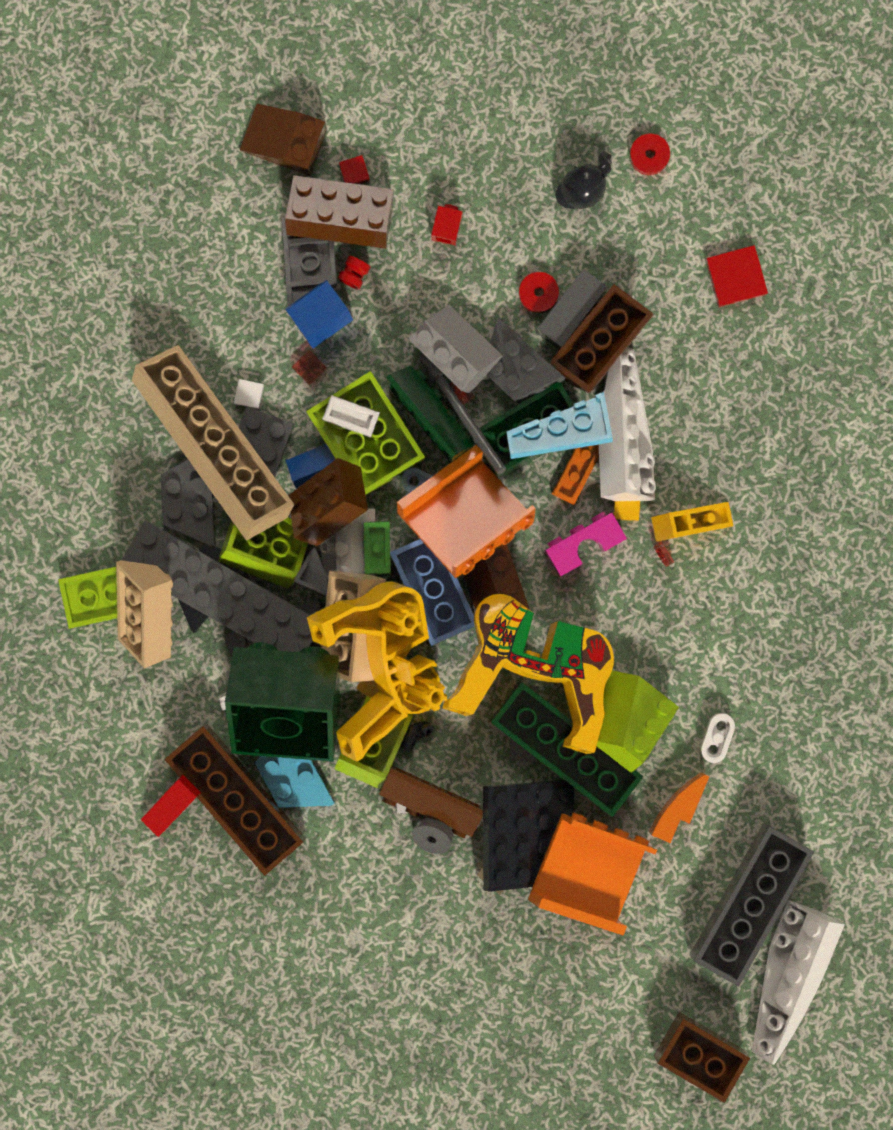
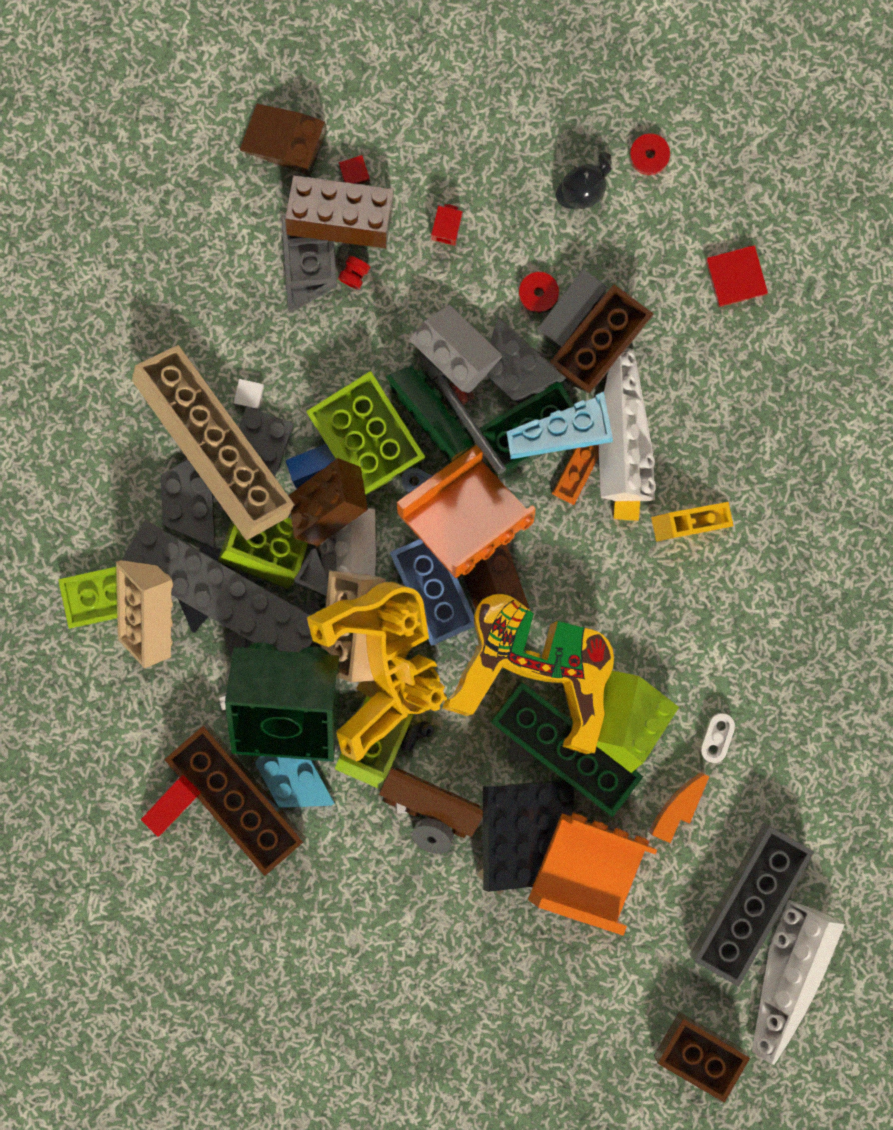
(309, 367): clear red tile -> none
(319, 314): blue slope -> none
(351, 416): white tile -> none
(376, 547): bright green plate -> none
(603, 531): dark pink arch -> none
(663, 554): clear red tile -> none

